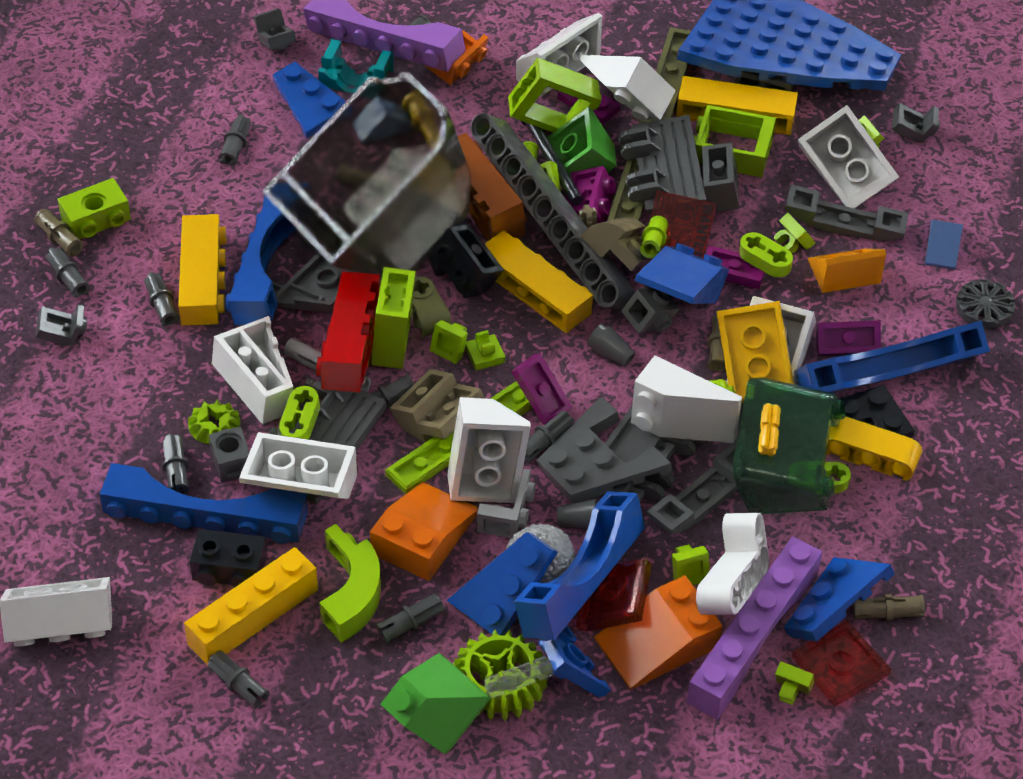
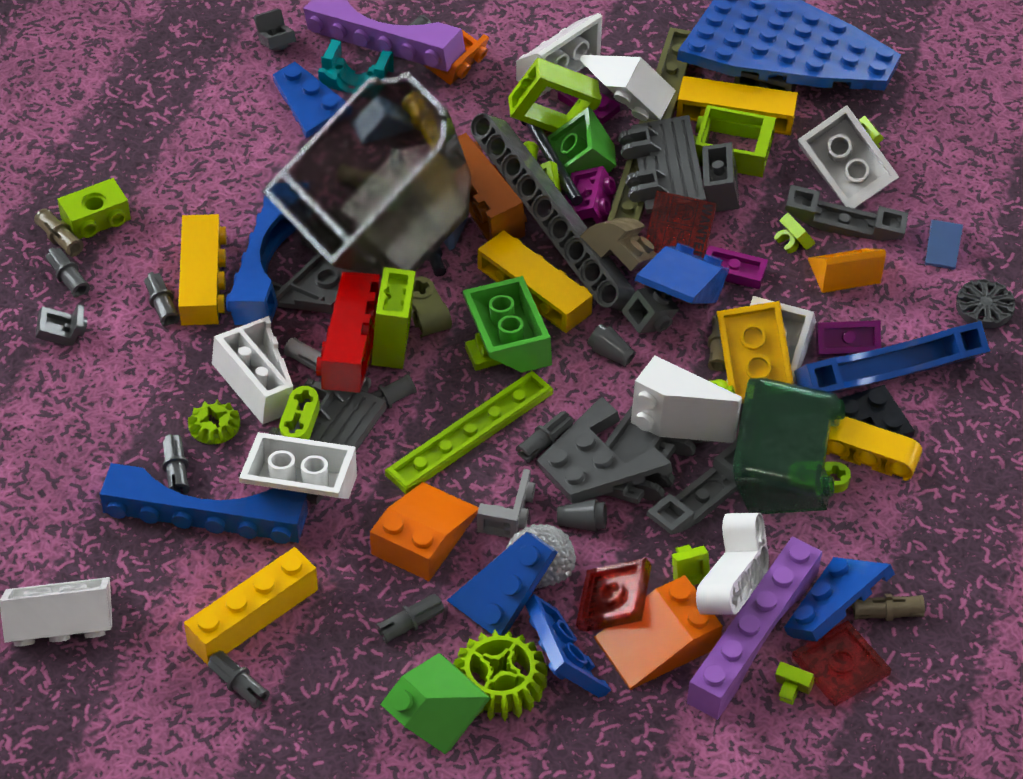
(226, 557): black brick -> none
(229, 452): dark grey brick -> none
(235, 140): dark grey axle -> none
(358, 599): lime arch -> none
(432, 405): dark tan brick -> none
(449, 340): lime tile -> none
(467, 260): black brick -> none
(487, 452): white slope -> none
(510, 324): none -> bright green slope
(518, 677): clear axle -> none
(541, 388): magenta plate -> none
(588, 215): dark tan piece -> none
(612, 529): blue arch -> none
(654, 237): lime pin -> none
(765, 254): lime beam -> none
(769, 429): yellow piece -> none
(914, 124): dark grey bracket -> none

